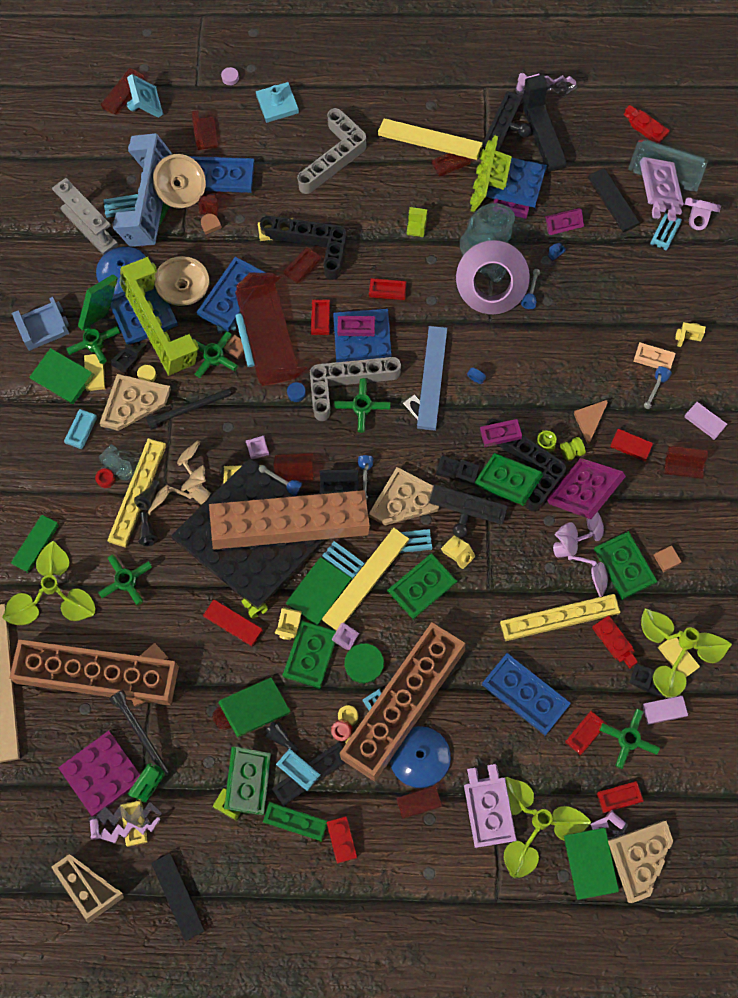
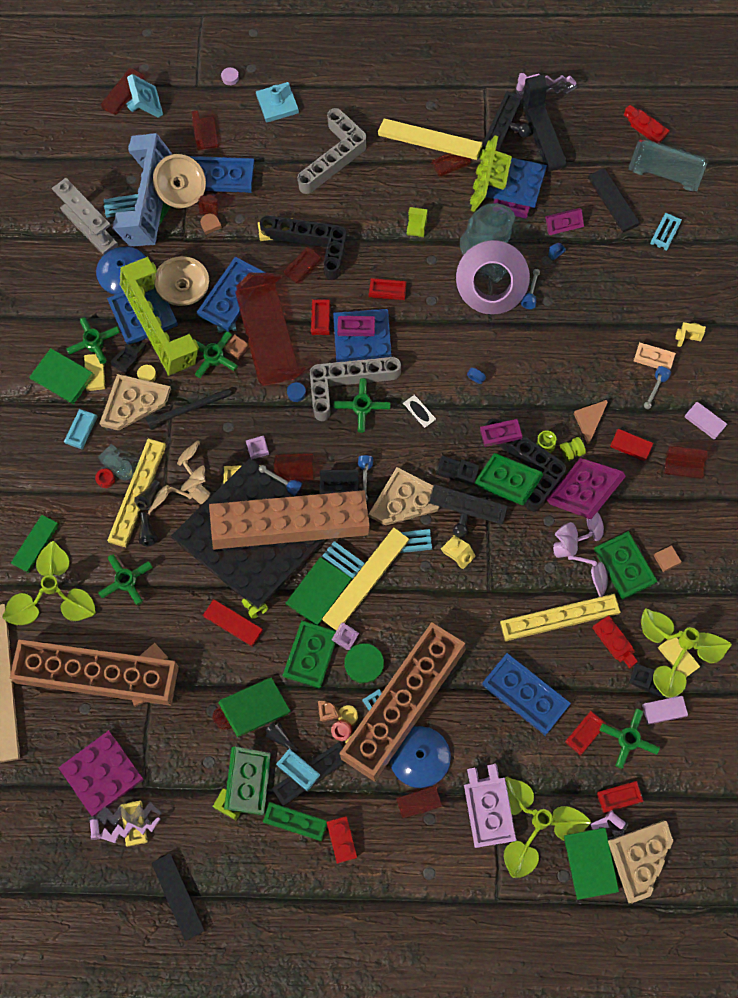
(42, 325): medium blue panel -> none
(86, 889): tan wedge -> none
(97, 302): green tile -> none
(119, 699): black piece -> none
(146, 782): green arm -> none
(245, 341): medium azure bar -> none
(288, 623): light yellow bracket -> none
(328, 711): none -> nougat tile
(422, 586): green tile -> none
(432, 378): medium blue tile -> none
(662, 187): lavender tile -> none
(702, 209): lavender tile -> none

